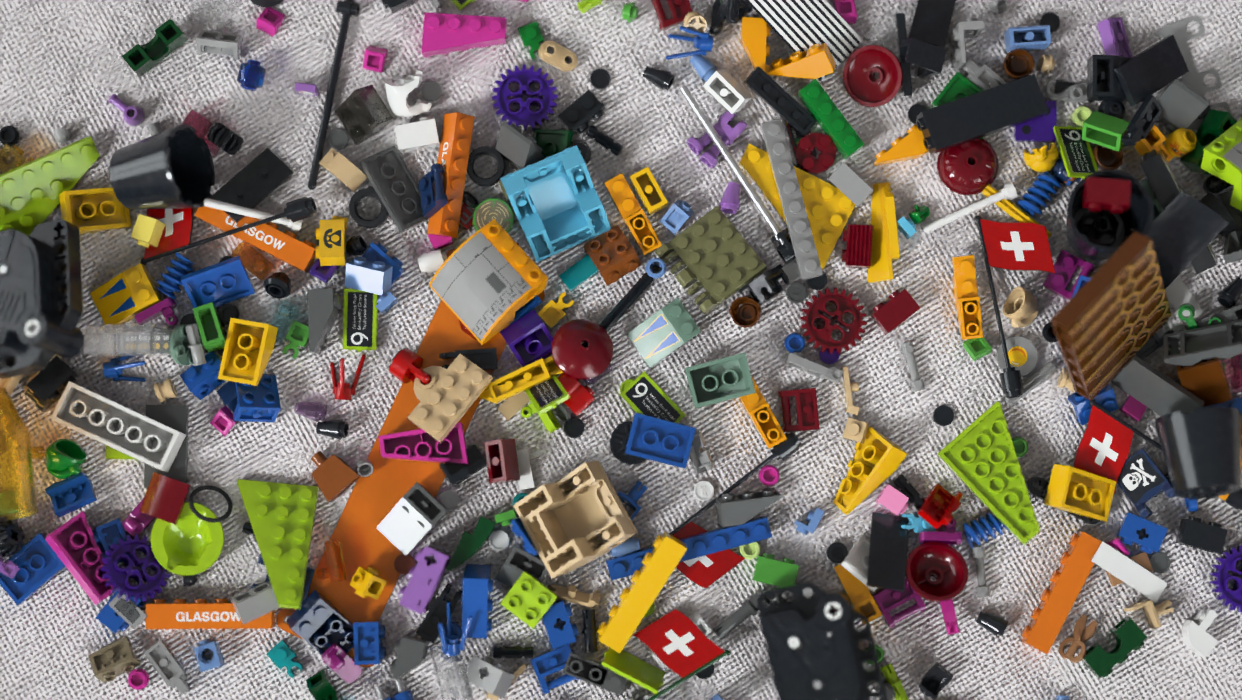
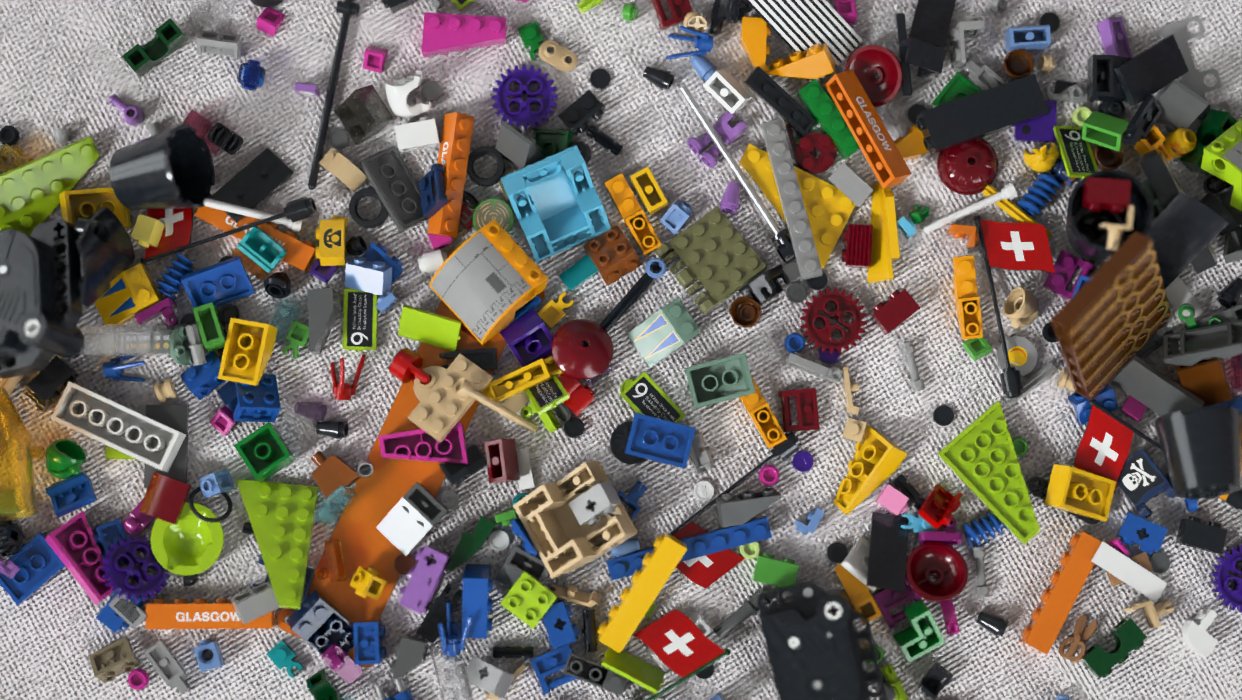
(103, 251): none -> black panel
(216, 483): none -> medium blue bracket
(262, 249): none -> teal hinge
(264, 452): none -> green brick
(330, 508): none -> clear light blue slope
(429, 328): none -> lime piece
(464, 388): none -> tan piece
(595, 503): none -> light grey brick
(802, 461): none -> dark purple piece
(868, 129): none -> orange brick
(921, 635): none -> green brick
(962, 231): none -> orange bracket
(1115, 230): none -> tan bracket

